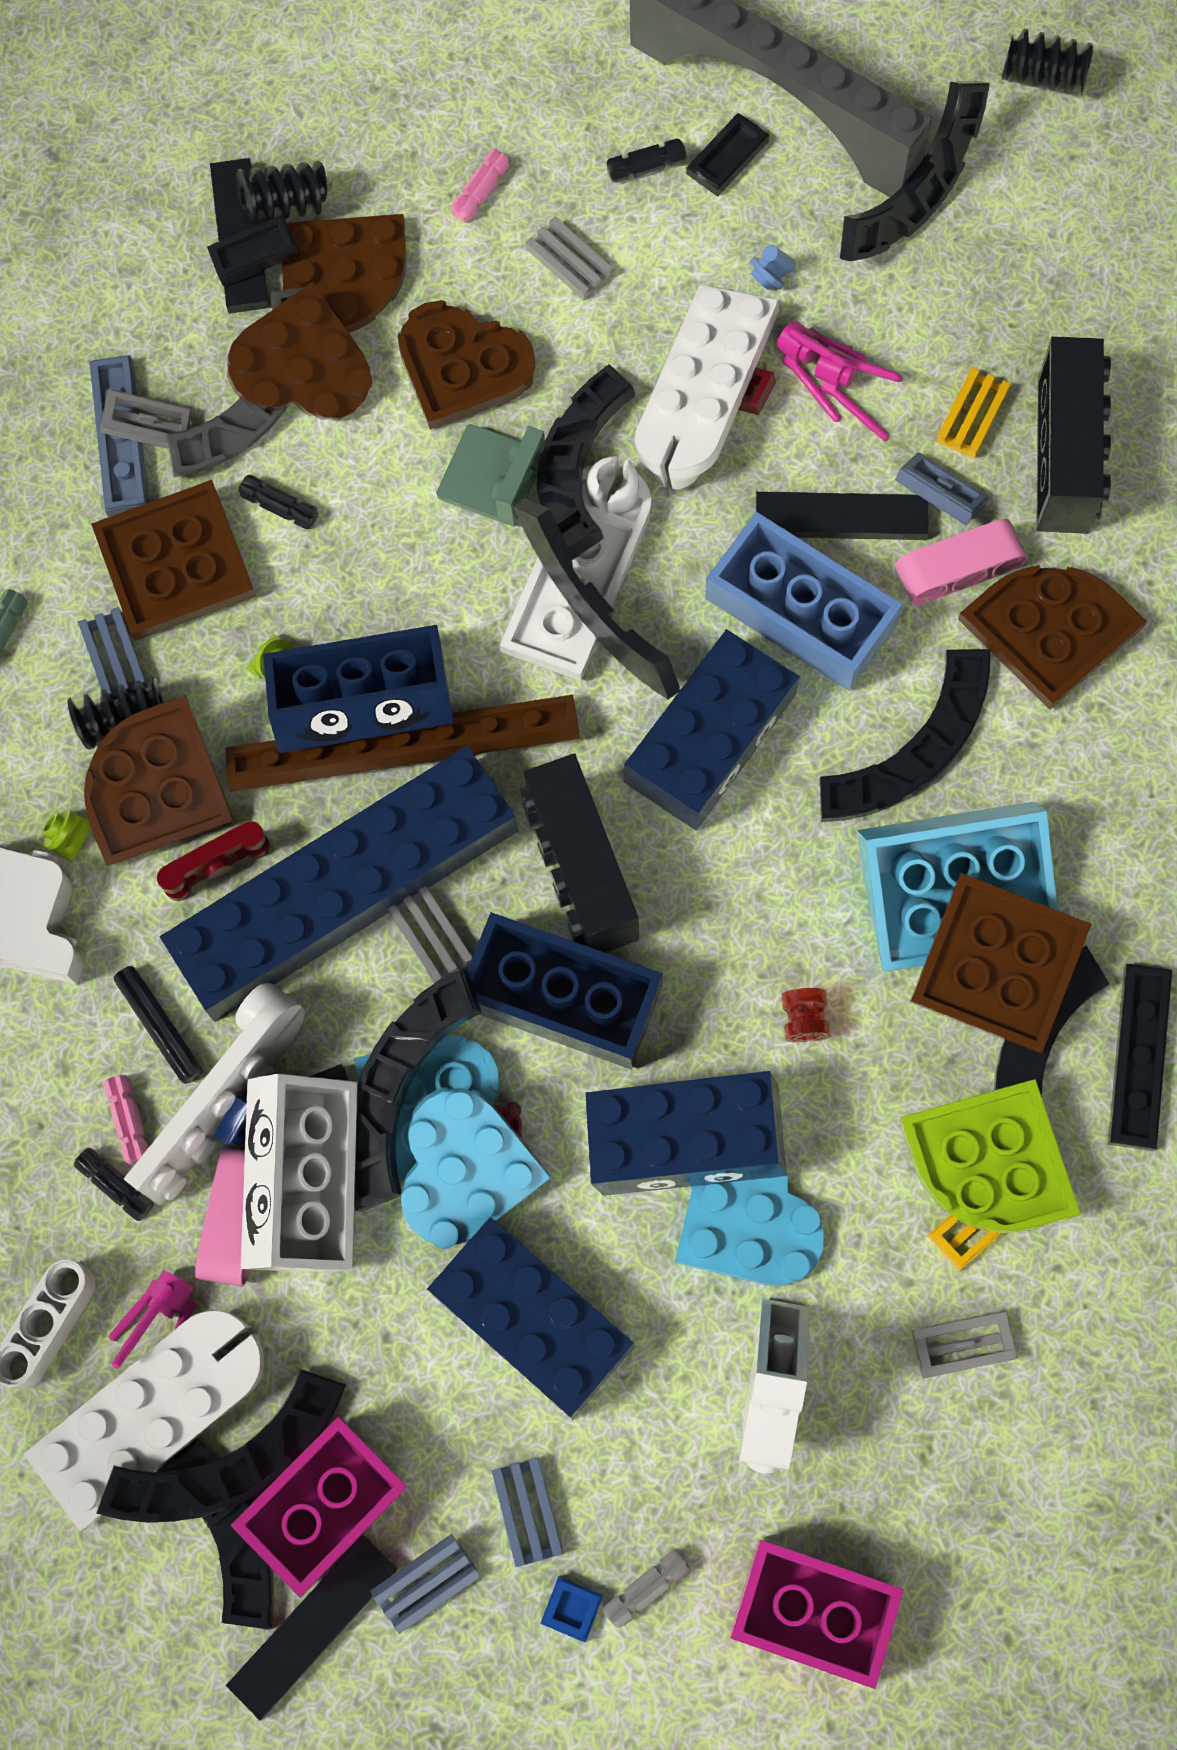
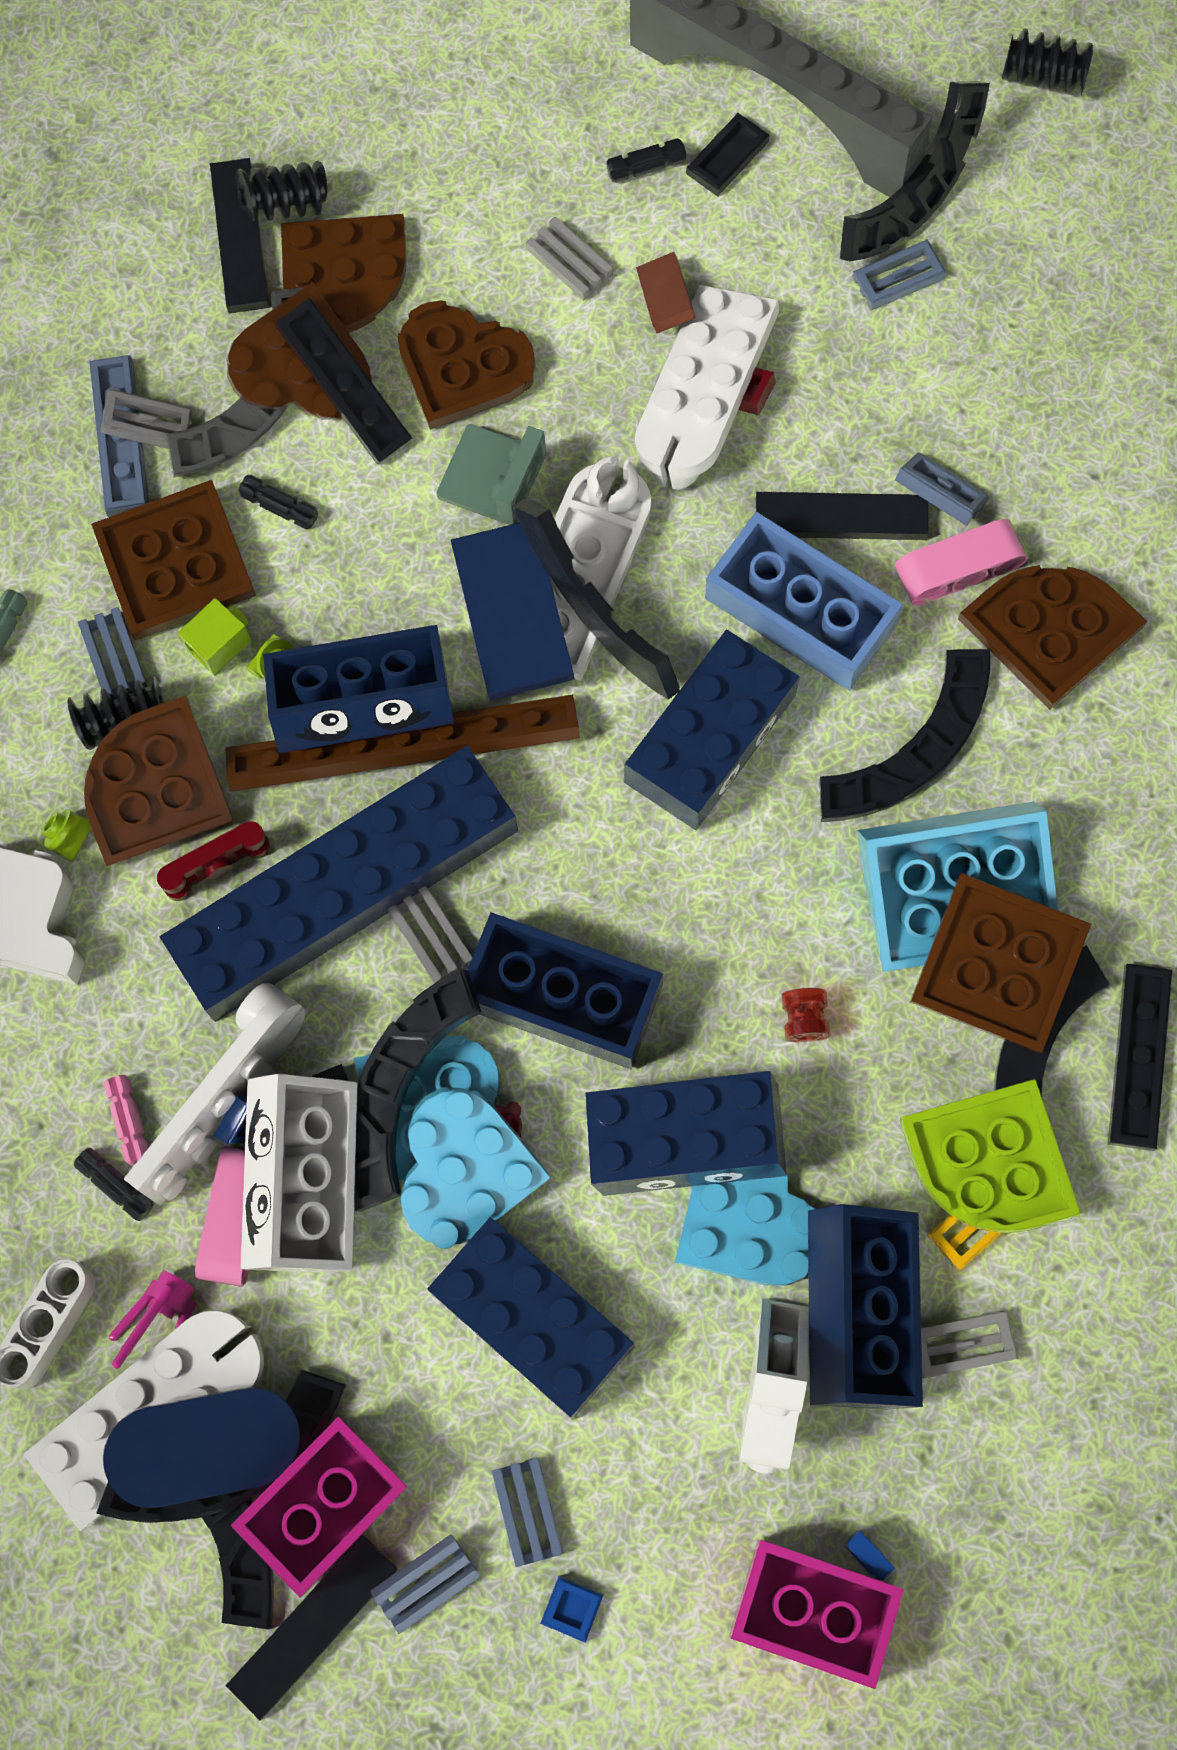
(158, 1024): black axle -> none
(201, 1447): none -> dark blue tile
(215, 635): none -> lime brick
(253, 250): black tile -> none
(342, 380): none -> black tile
(480, 185): bright pink axle -> none
(511, 612): none -> dark blue tile
(566, 453): black tile -> none
(583, 859): black brick -> none
(646, 1588): light grey axle -> none
(665, 292): none -> copper tile
(772, 267): medium blue plate -> none
(803, 346): dark pink plant -> none
(835, 376): dark pink plant -> none
(864, 1308): none -> dark blue brick
(869, 1556): none -> blue tile
(905, 288): none -> sand blue tile
(987, 383): yellow tile -> none
(1072, 435): black brick -> none

